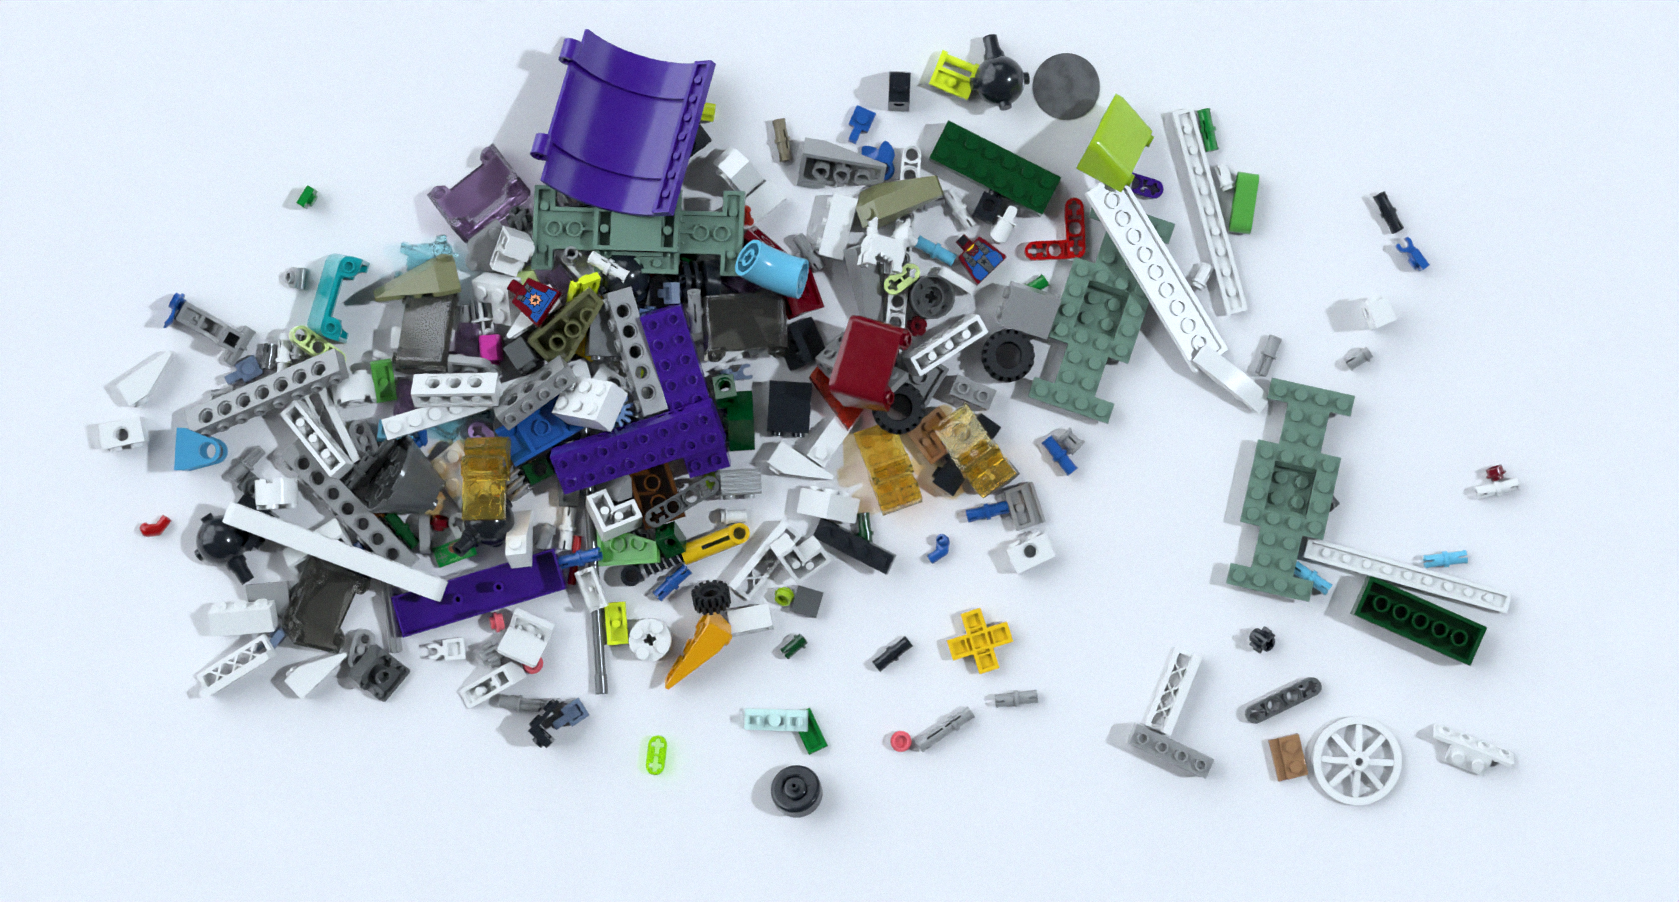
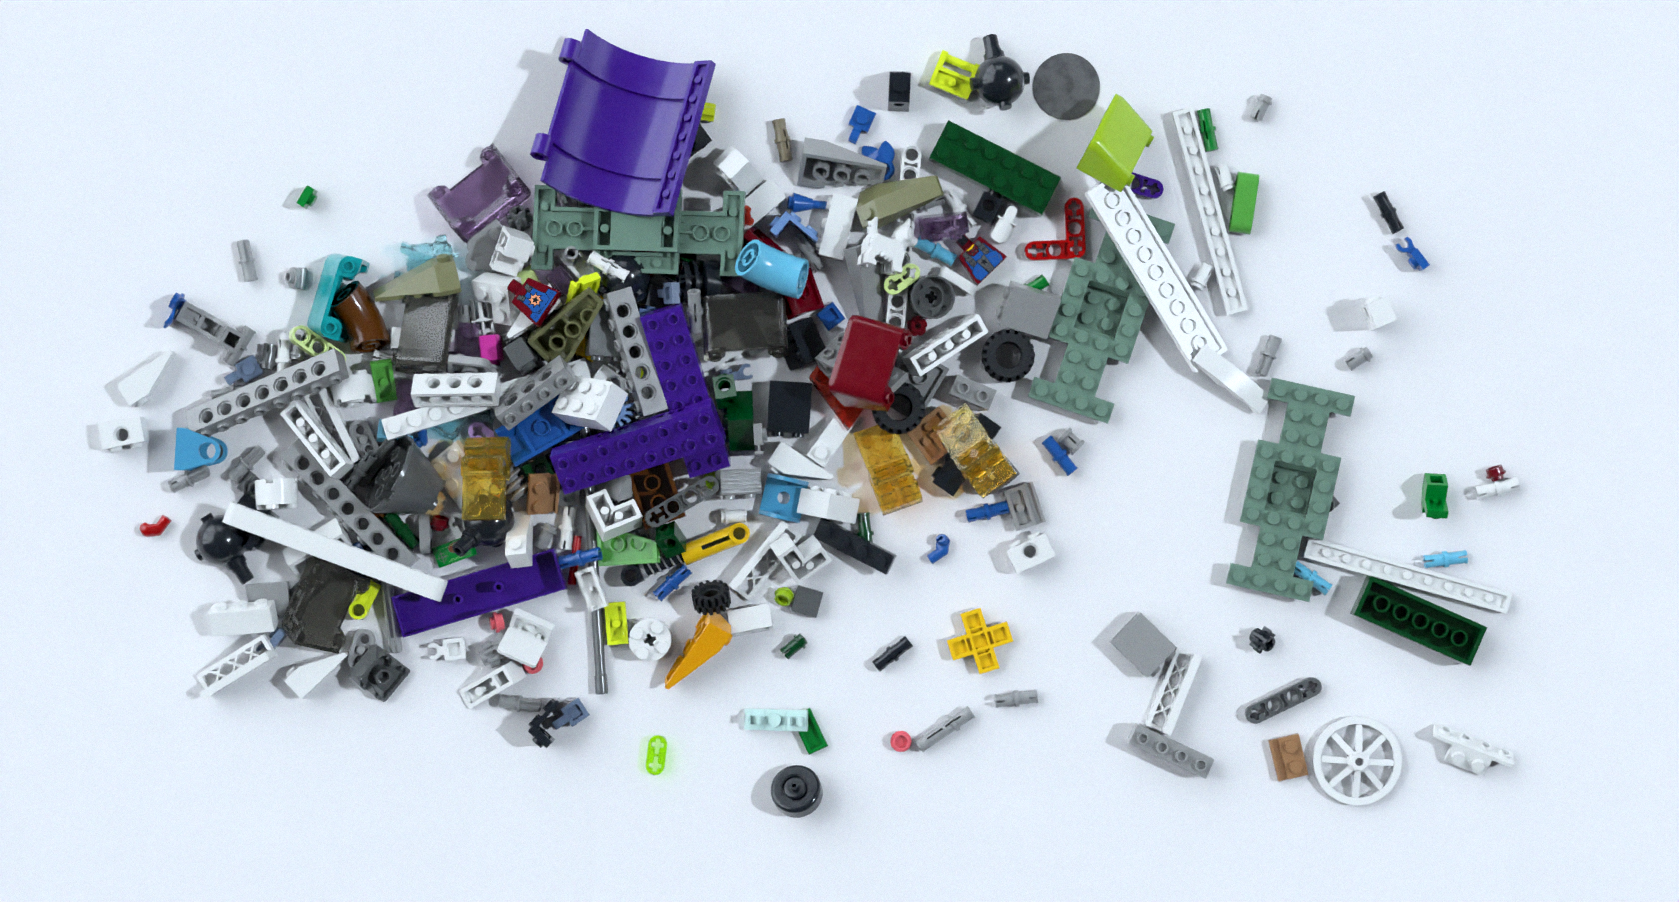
(189, 478): none -> light grey axle
(247, 260): none -> light grey axle
(360, 319): none -> reddish brown brick
(366, 600): none -> neon yellow piece
(542, 494): none -> medium nougat plate
(760, 436): none -> light grey plate
(772, 507): none -> dark azure hose
(780, 223): none -> medium blue bracket
(801, 203): none -> blue cone
(830, 316): none -> blue tile
(943, 225): none -> clear purple brick
(1143, 645): none -> light grey brick
(1261, 107): none -> light grey pin
(1434, 496): none -> green brick

